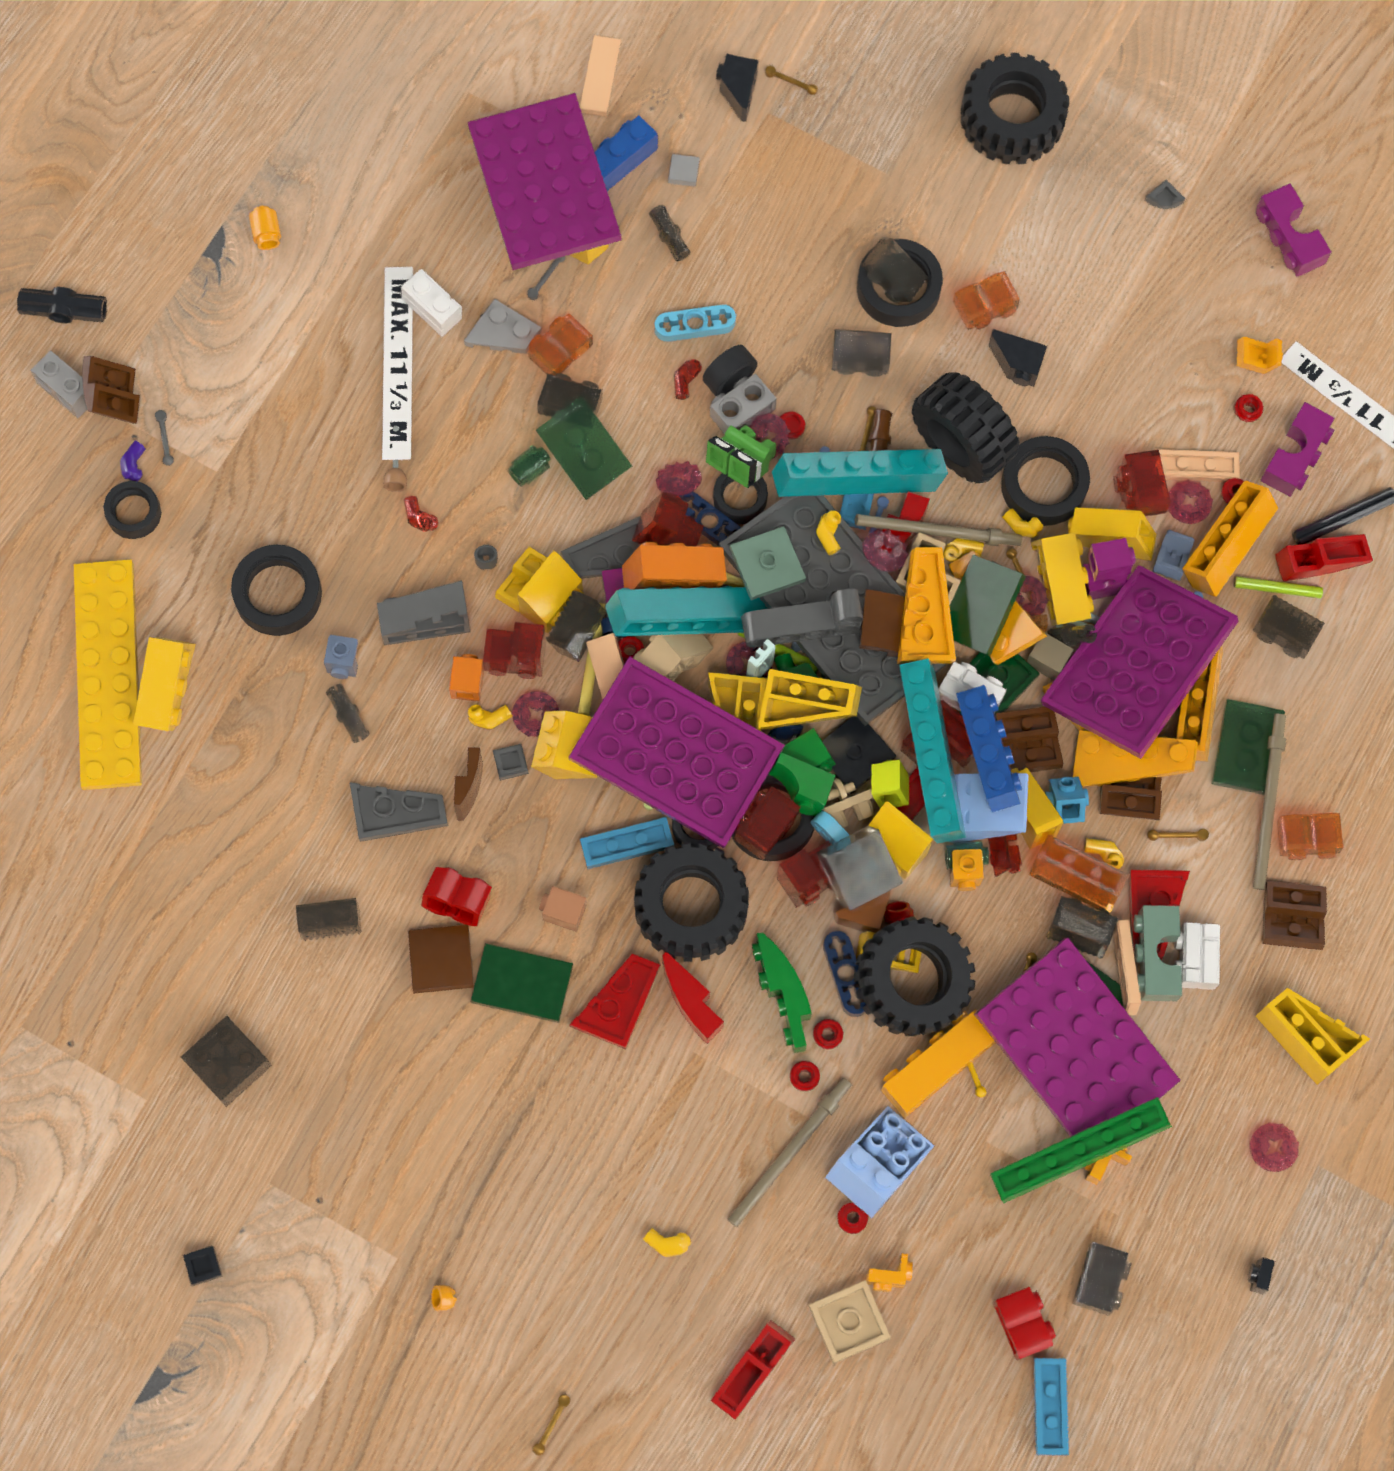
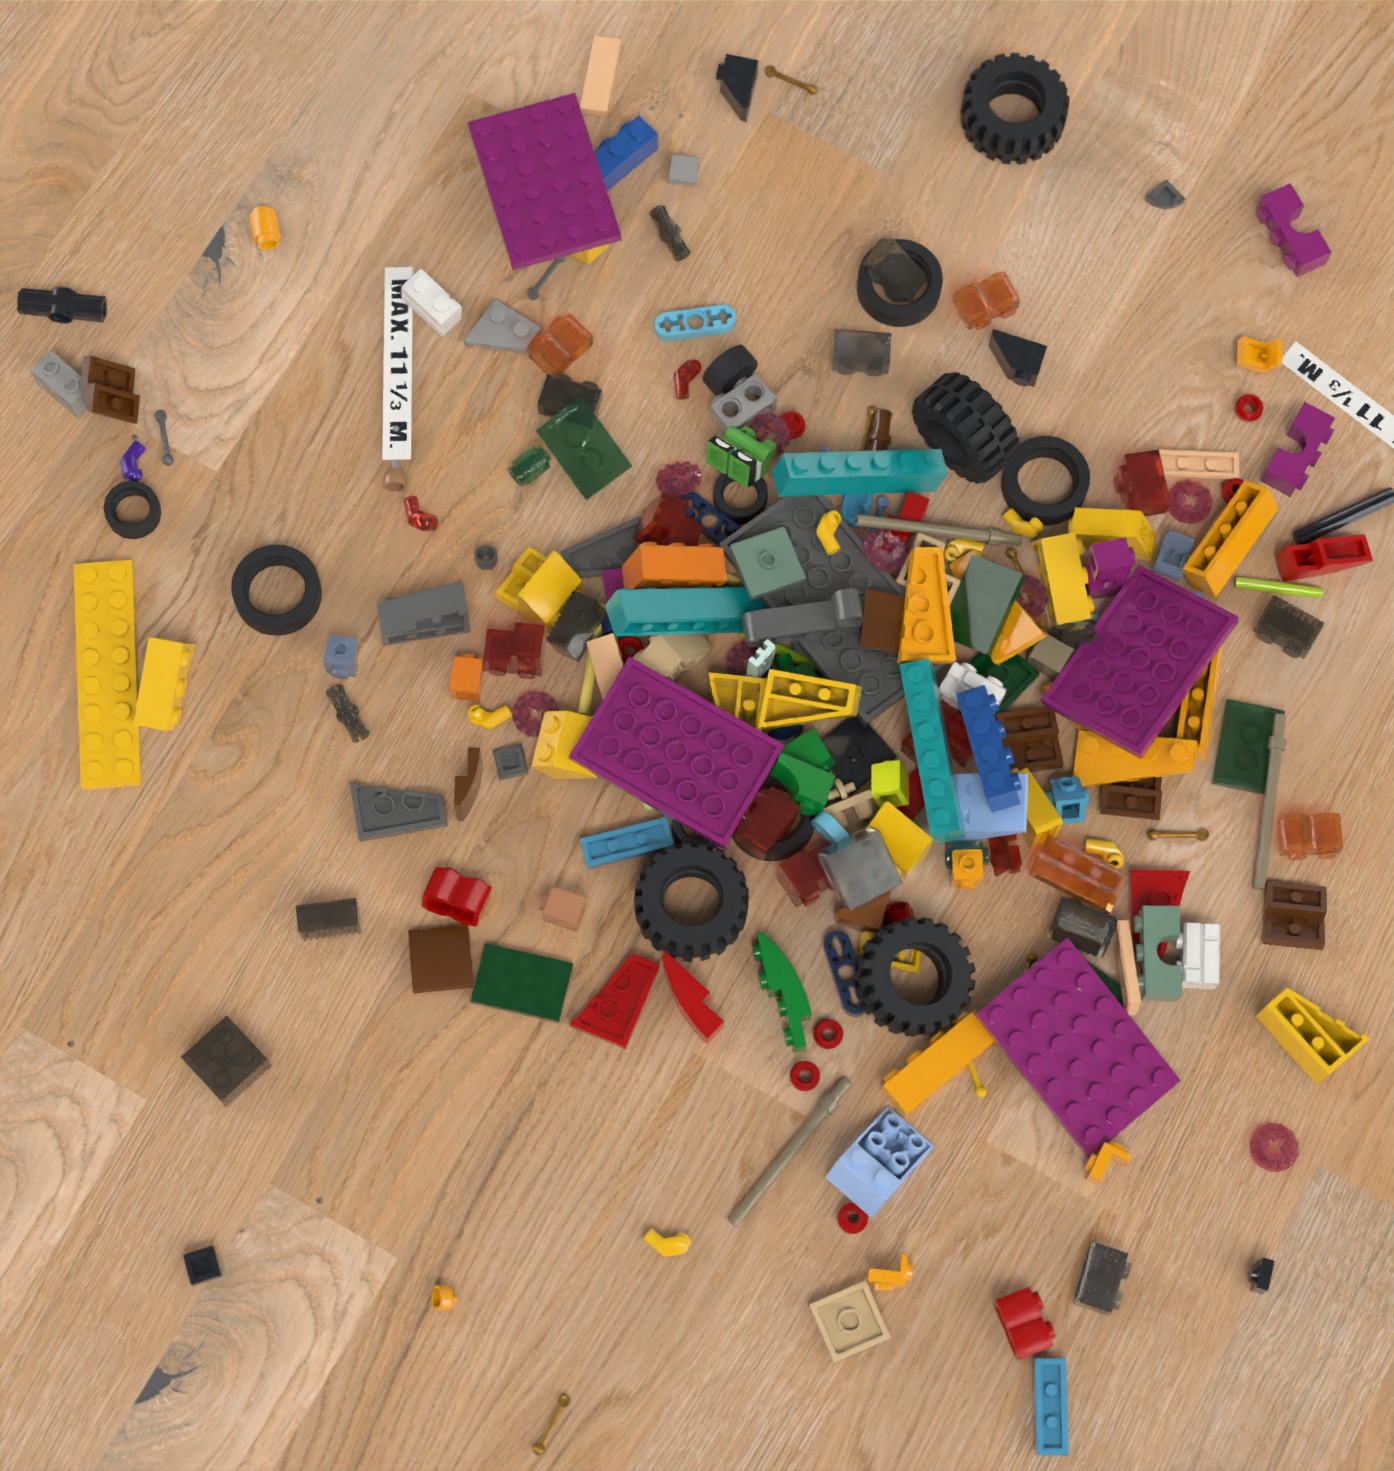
(752, 1369): red slope -> none
(1080, 1150): green tile -> none

